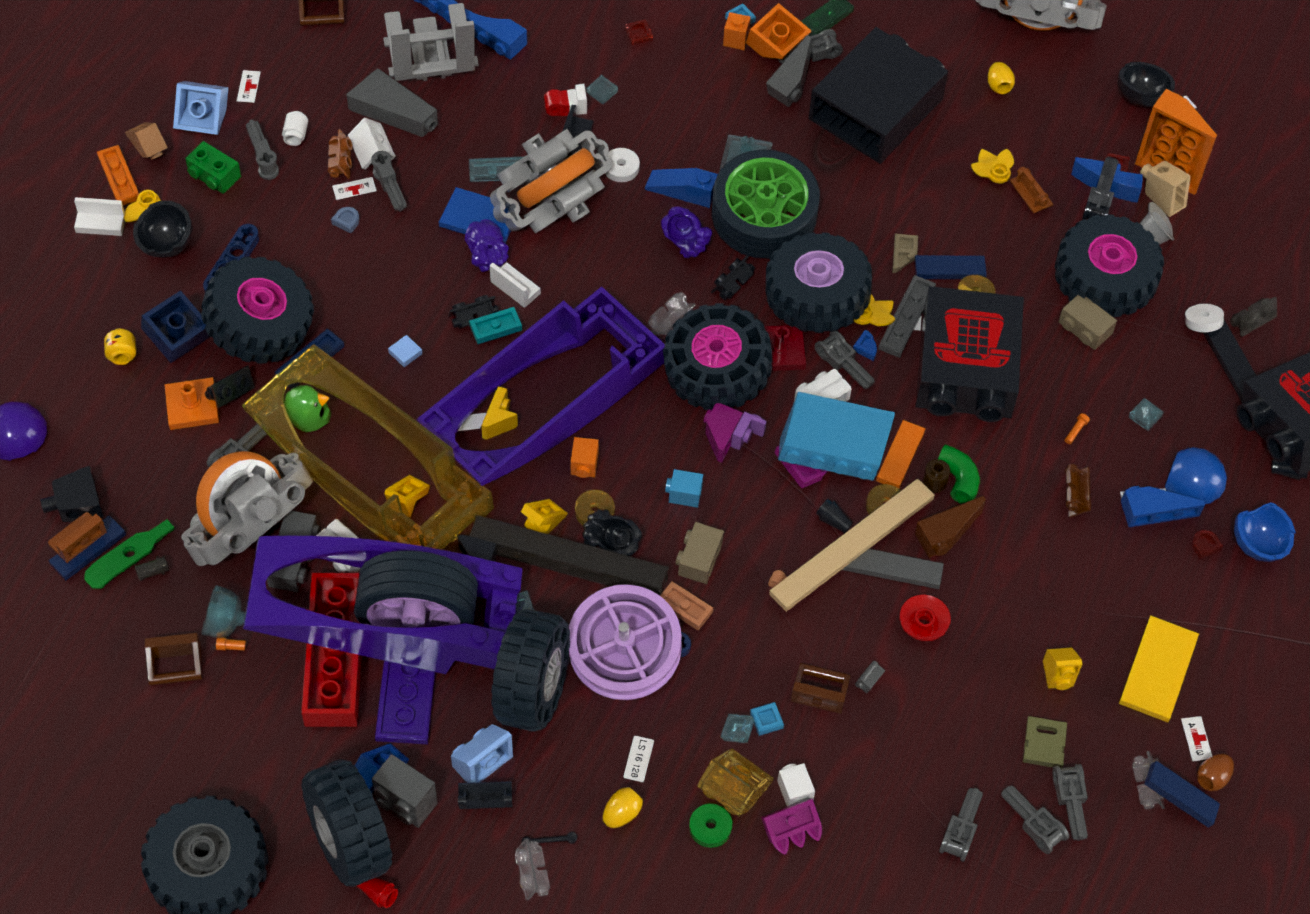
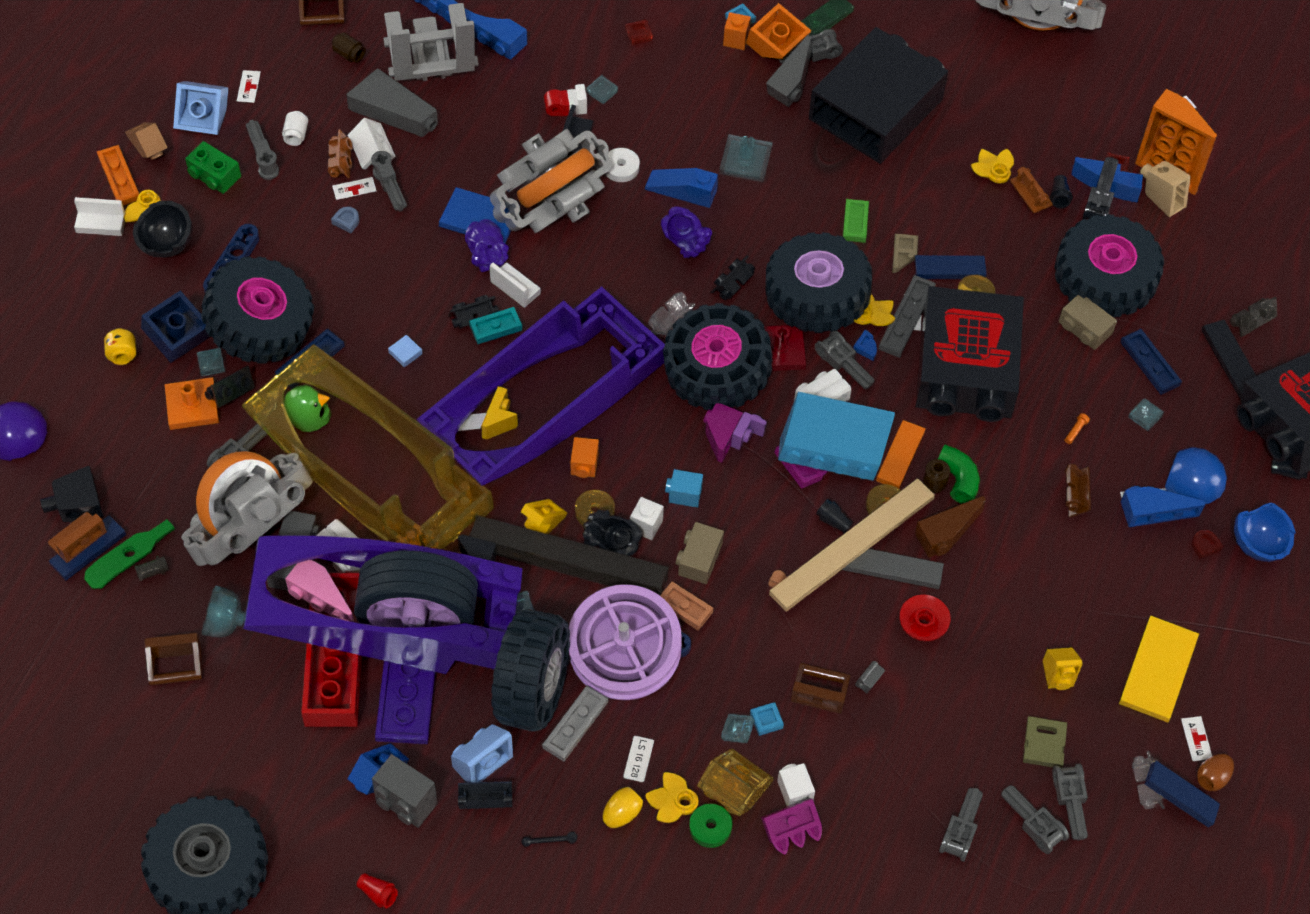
(210, 362): none -> clear light blue tile
(229, 644): orange piece -> none
(314, 585): none -> bright pink slope
(347, 822): black wheel -> none
(348, 47): none -> dark brown brick
(409, 491): yellow slope -> none
(487, 168): clear light blue tile -> none
(529, 857): clear hinge -> none
(575, 723): none -> light grey tile
(647, 517): none -> white brick
(668, 799): none -> yellow plate
(763, 179): wheel -> none
(855, 220): none -> bright green tile
(1000, 78): yellow animal -> none
(1061, 193): none -> black cone
(1144, 83): black cylinder -> none
(1151, 361): none -> dark blue tile
(1157, 224): light grey piece -> none
(1204, 318): white piece -> none

